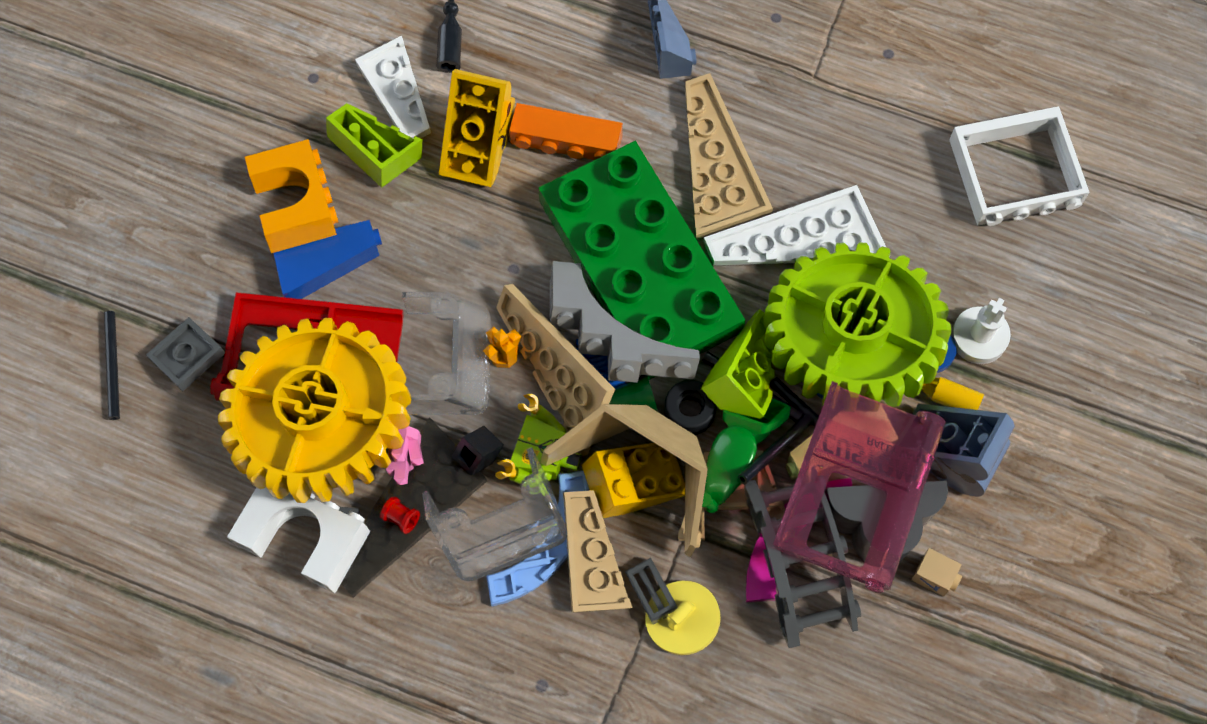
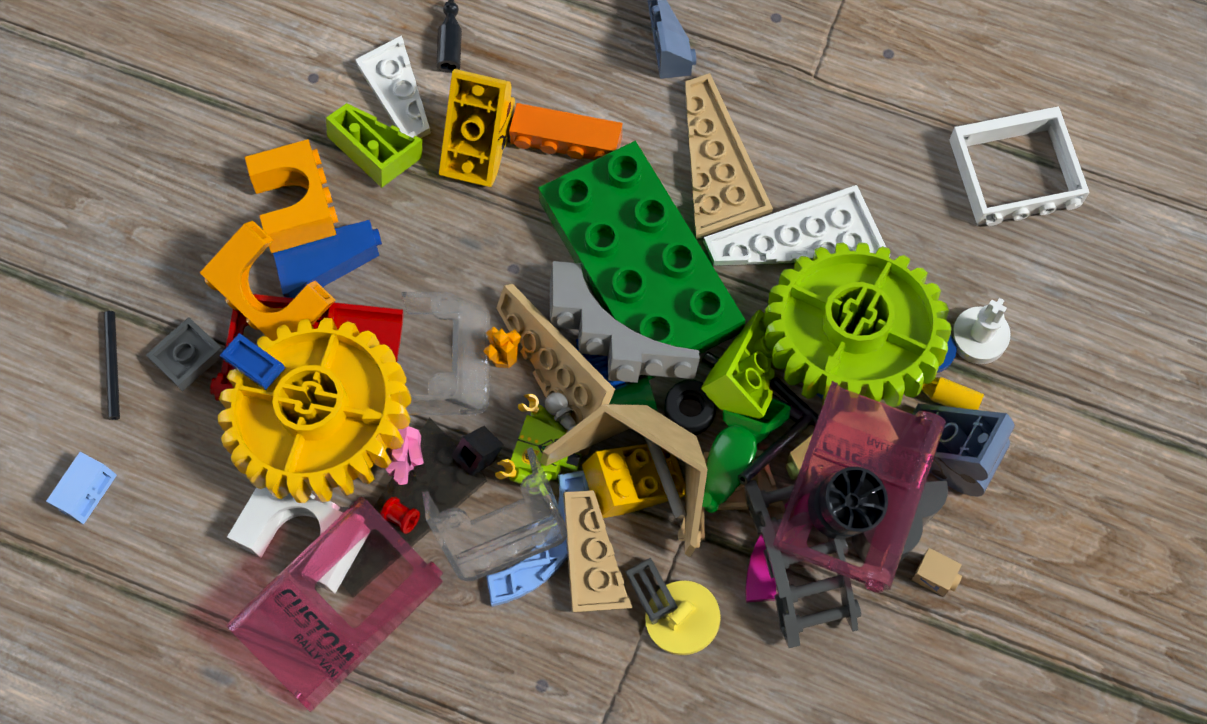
(81, 487): none -> light blue hinge
(229, 275): none -> light orange arch
(252, 361): none -> blue tile
(303, 635): none -> clear pink piece
(557, 405): none -> light grey bar
(666, 479): none -> light grey bar
(847, 503): none -> black wheel

